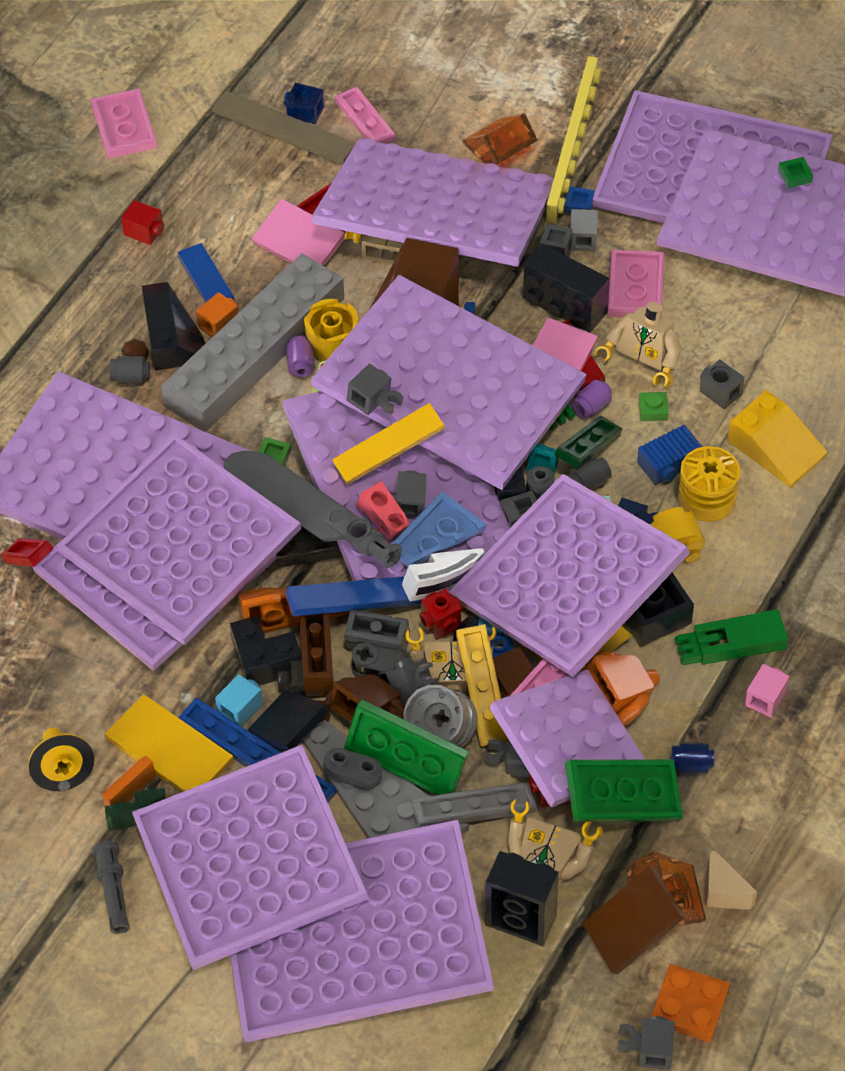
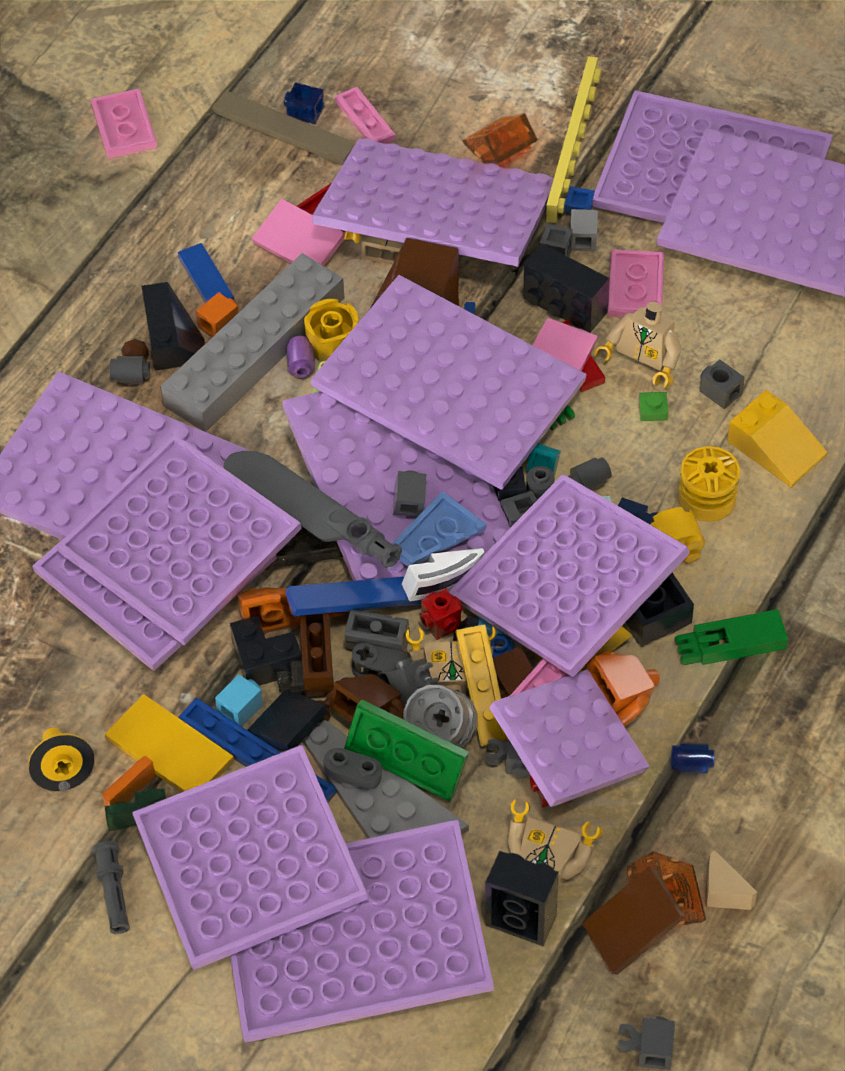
(26, 552): red tile -> none
(142, 222): red brick -> none
(276, 449): bright green plate -> none
(372, 390): dark grey brick -> none
(383, 510): coral leg -> none
(388, 443): yellow tile -> none
(473, 804): light grey tile -> none
(588, 442): dark green tile -> none
(592, 399): medium lavender brick -> none
(623, 790): green tile -> none
(664, 455): blue brick -> none
(691, 1001): orange plate -> none
(767, 690): bright pink brick -> none
(795, 172): green plate -> none

